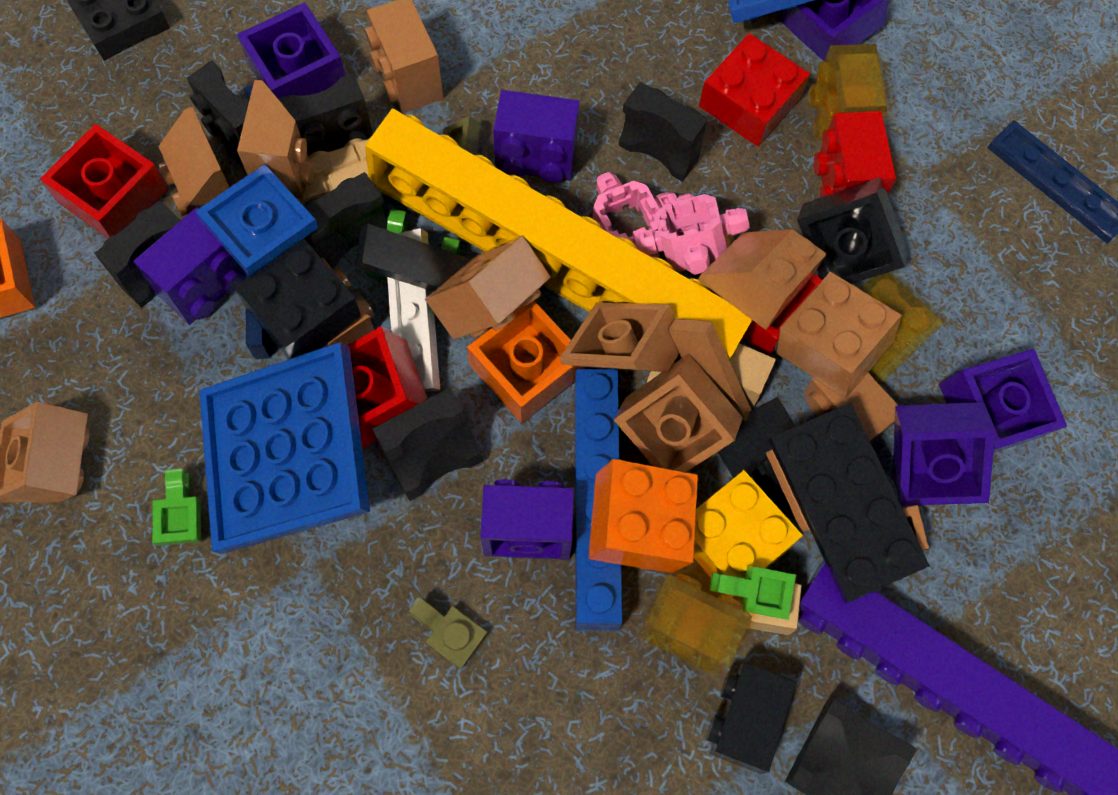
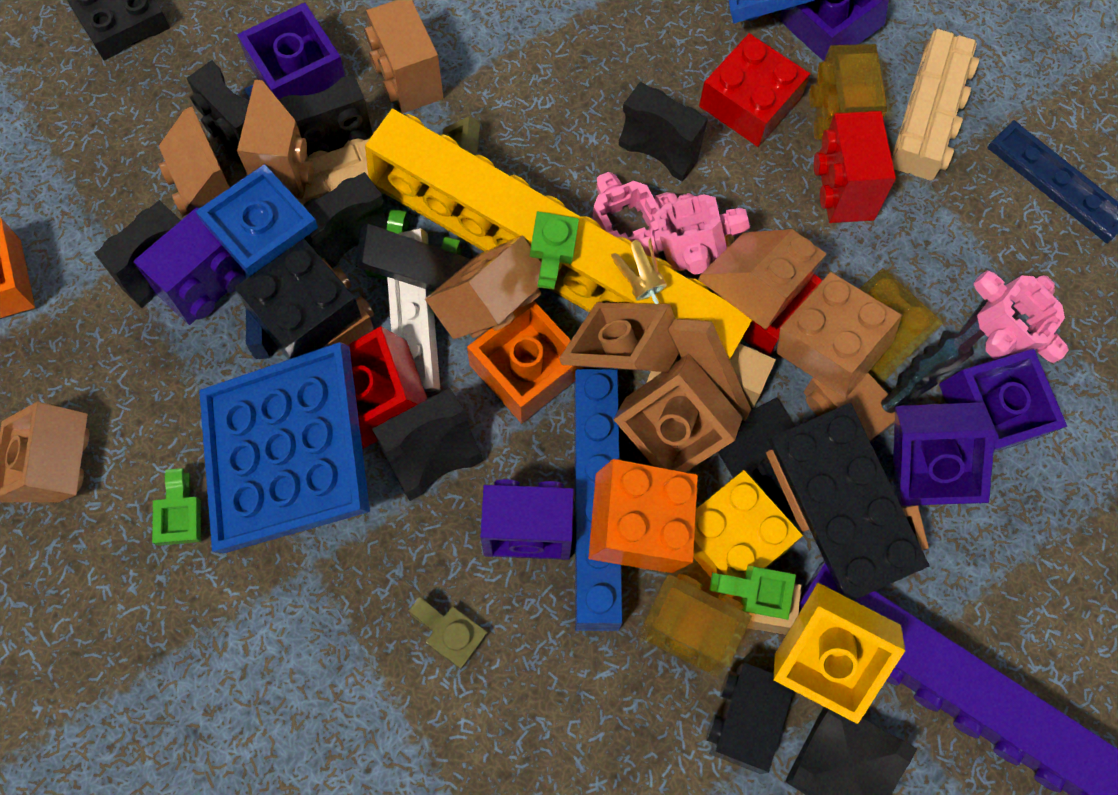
(104, 182): red brick -> none
(536, 135): dark purple brick -> none
(553, 243): none -> bright green plate
(650, 280): none -> pearl gold piece
(838, 653): none -> yellow brick
(855, 232): black brick -> none
(934, 104): none -> tan brick
(936, 361): none -> black sword
(1031, 297): none -> bright pink piece

